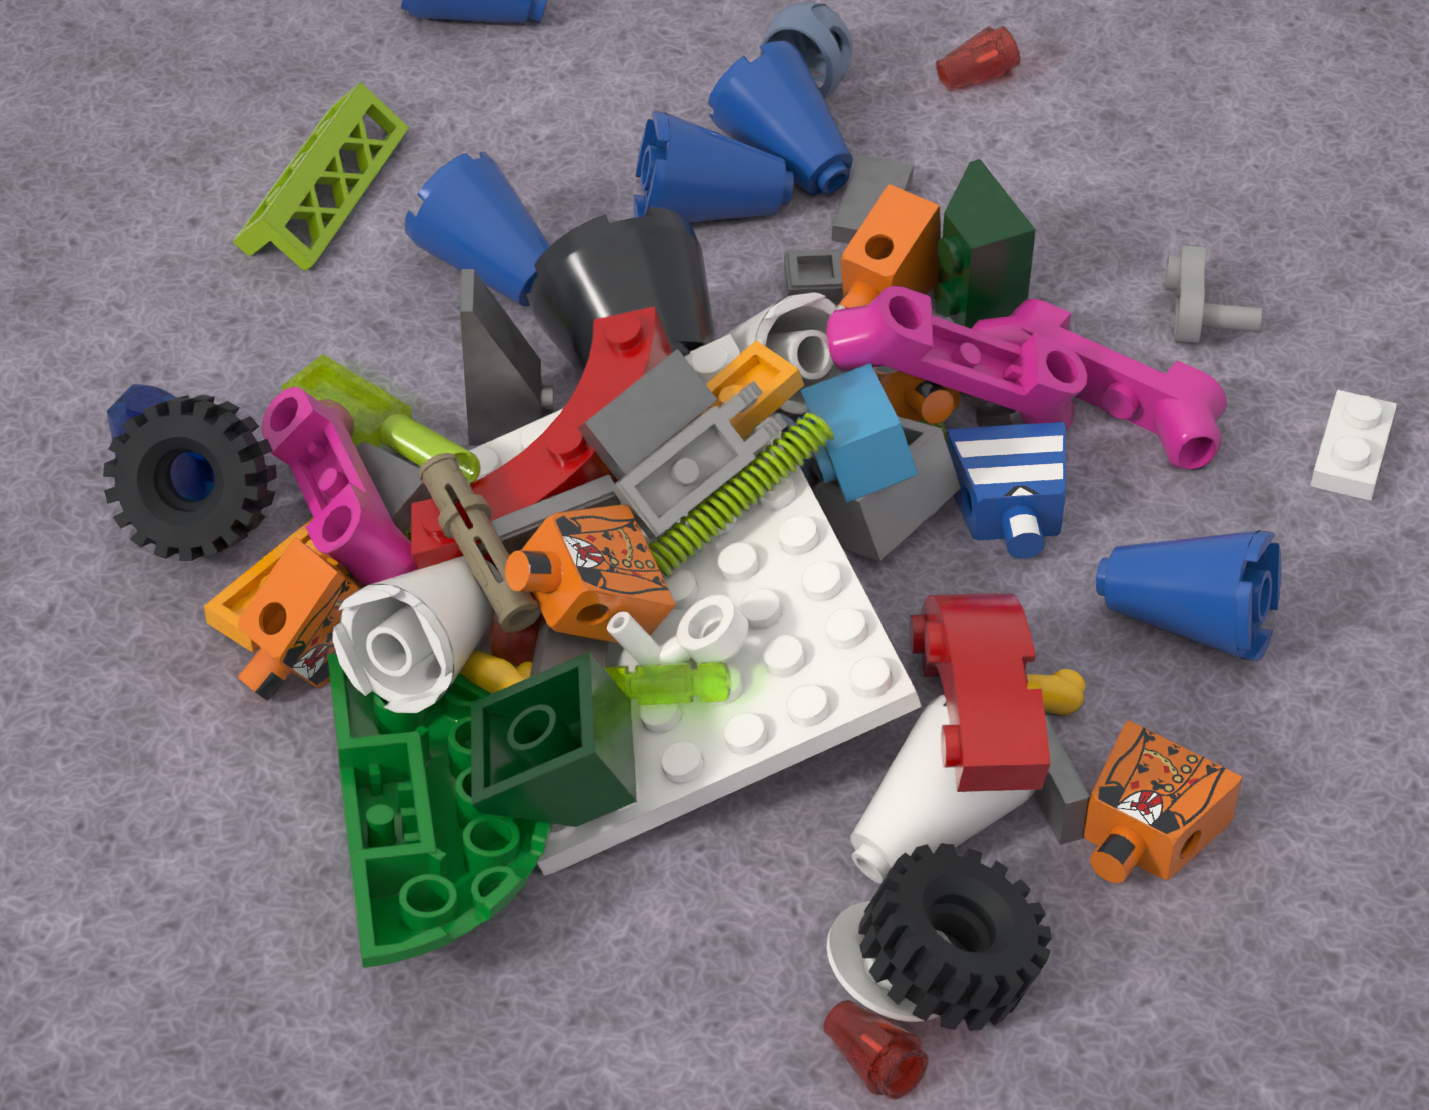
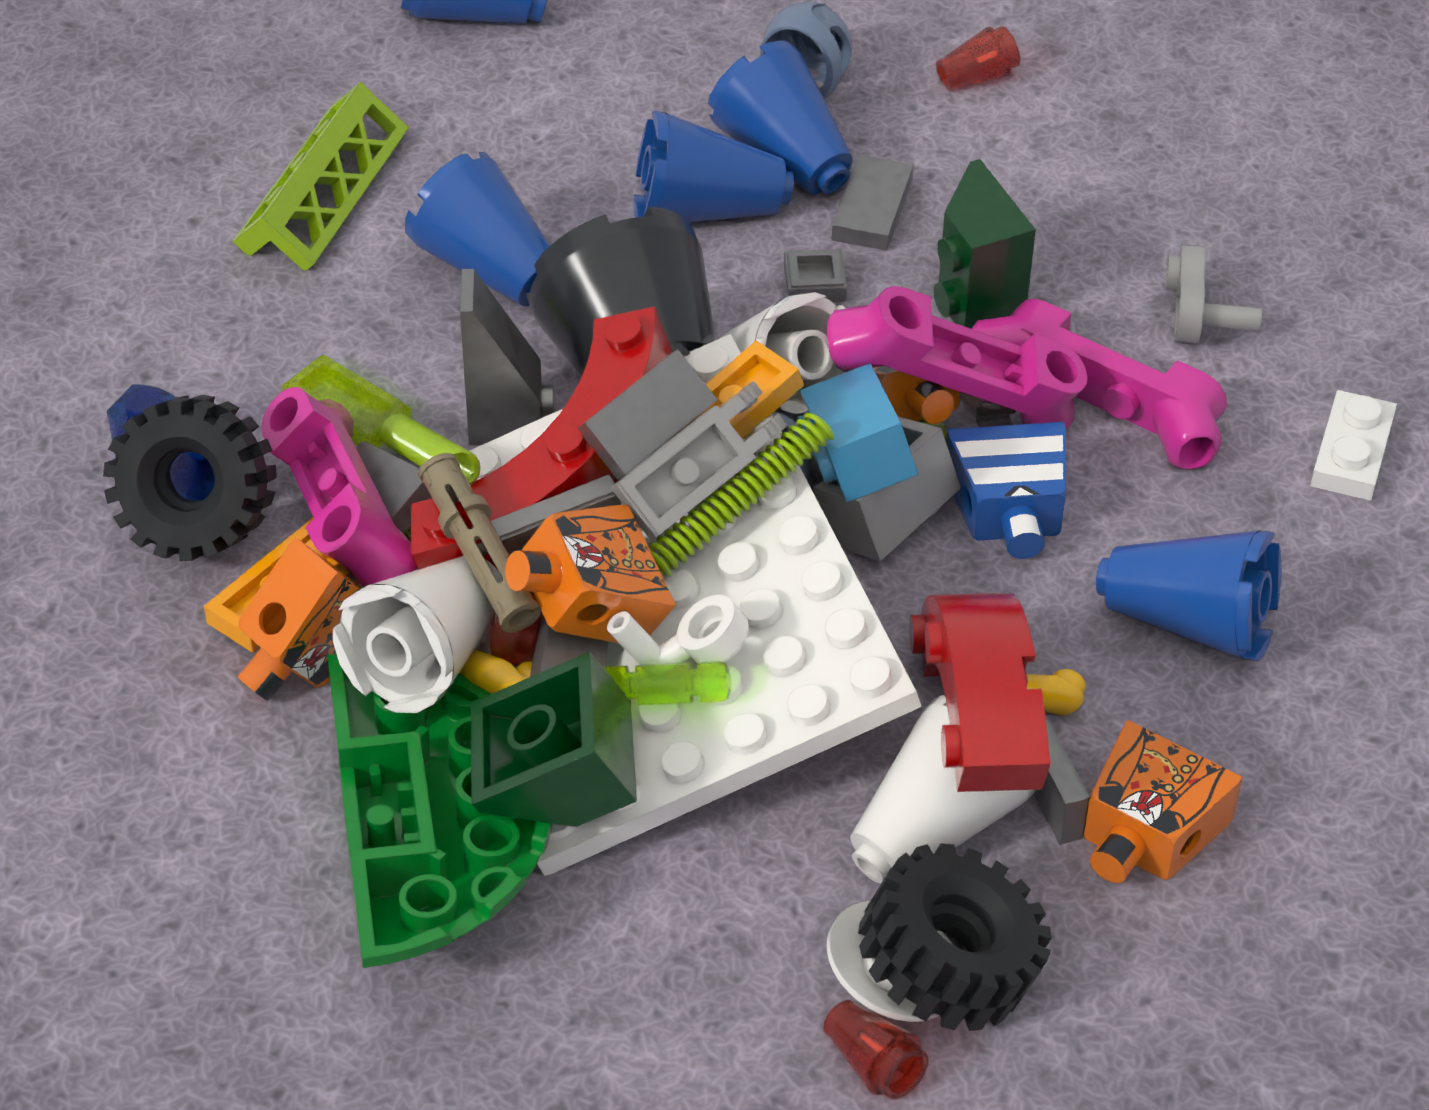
(892, 248): orange torso -> none

